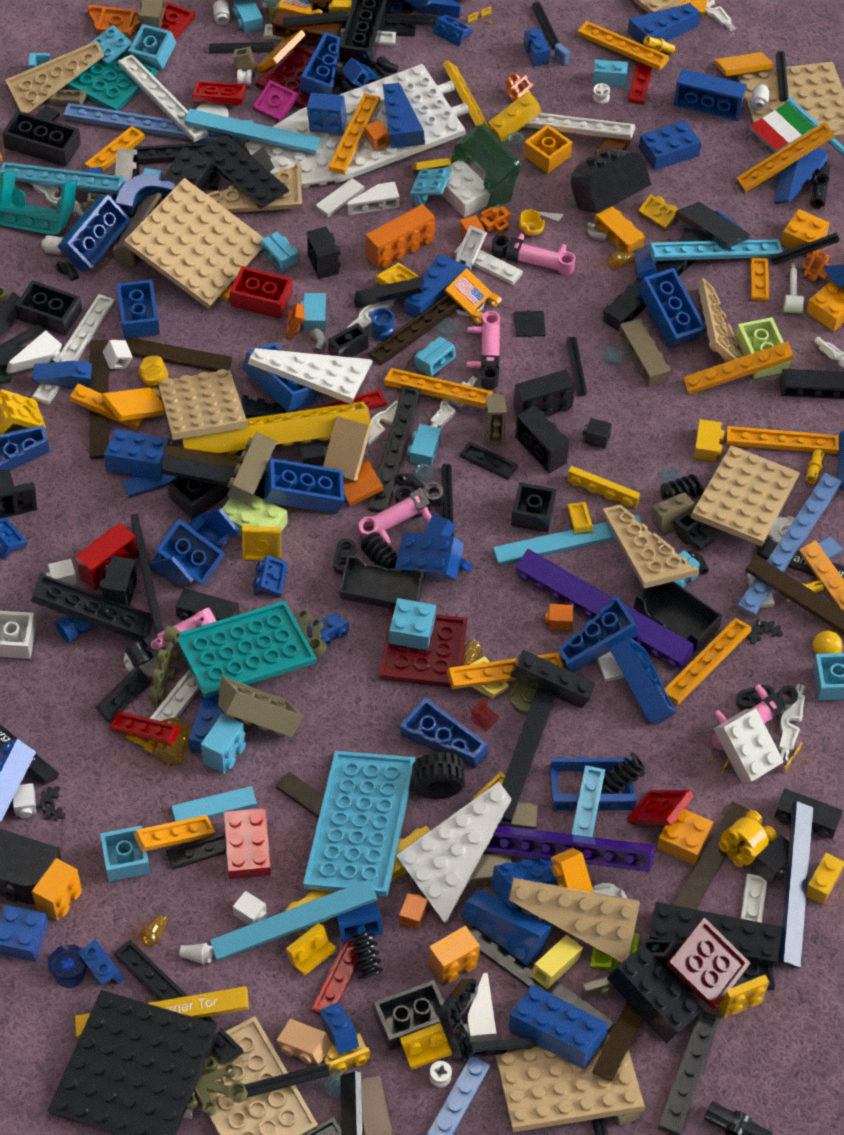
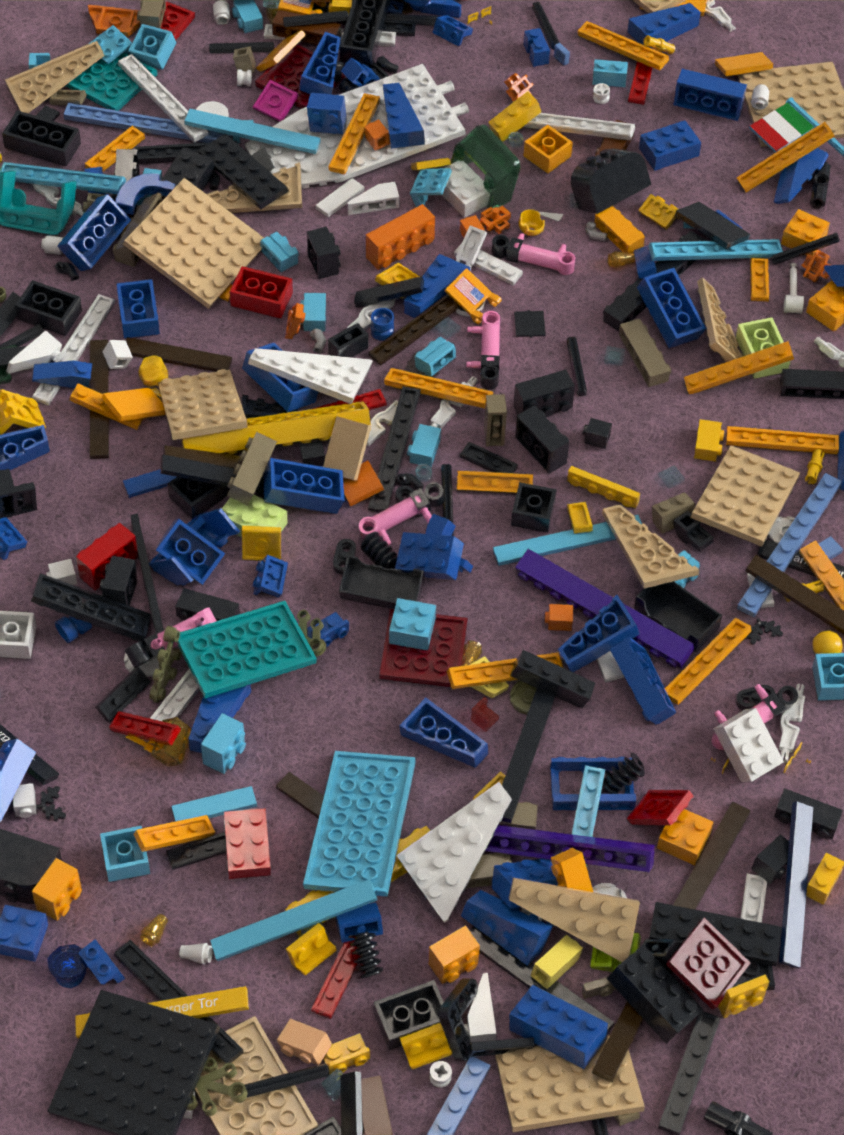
(135, 454): blue brick -> none
(219, 93): red plate -> none
(249, 909): white brick -> none
(258, 708): dark tan slope -> none
(339, 1028): blue brick -> none
(413, 911): orange brick -> none
(438, 775): black tyre -> none
(465, 93): yellow tile -> none
(491, 481): none -> light orange plate
(685, 484): black piece -> none
(703, 569): black arm -> none
(746, 838): yellow piece -> none
(782, 76): black axle -> none

